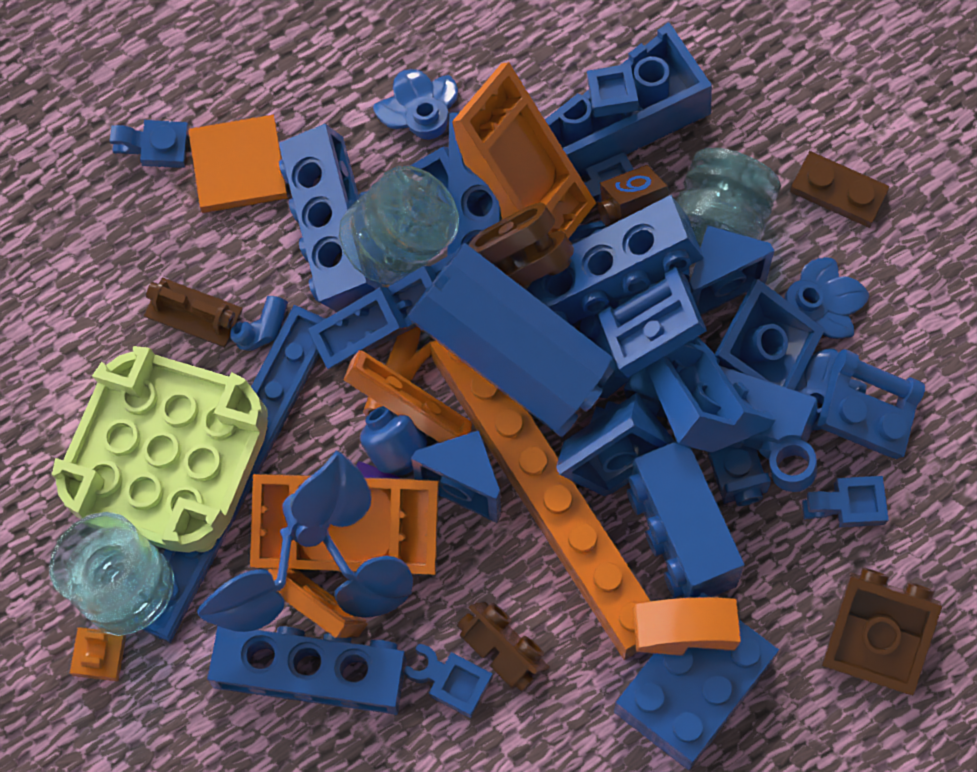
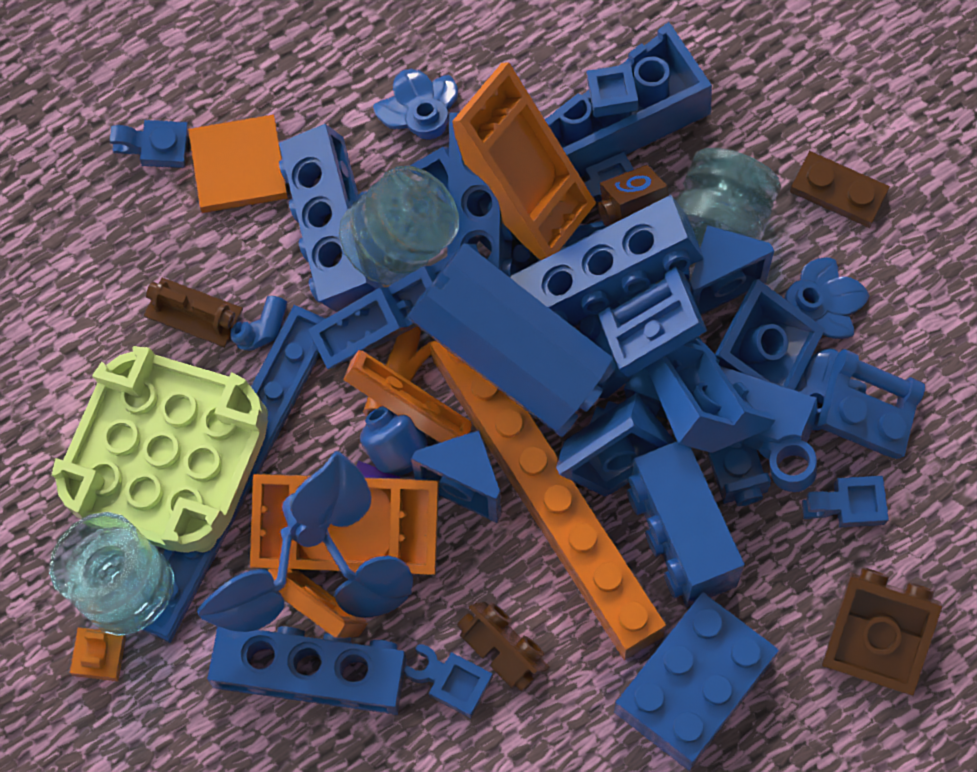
(524, 247): reddish brown brick -> none
(682, 623): orange slope -> none

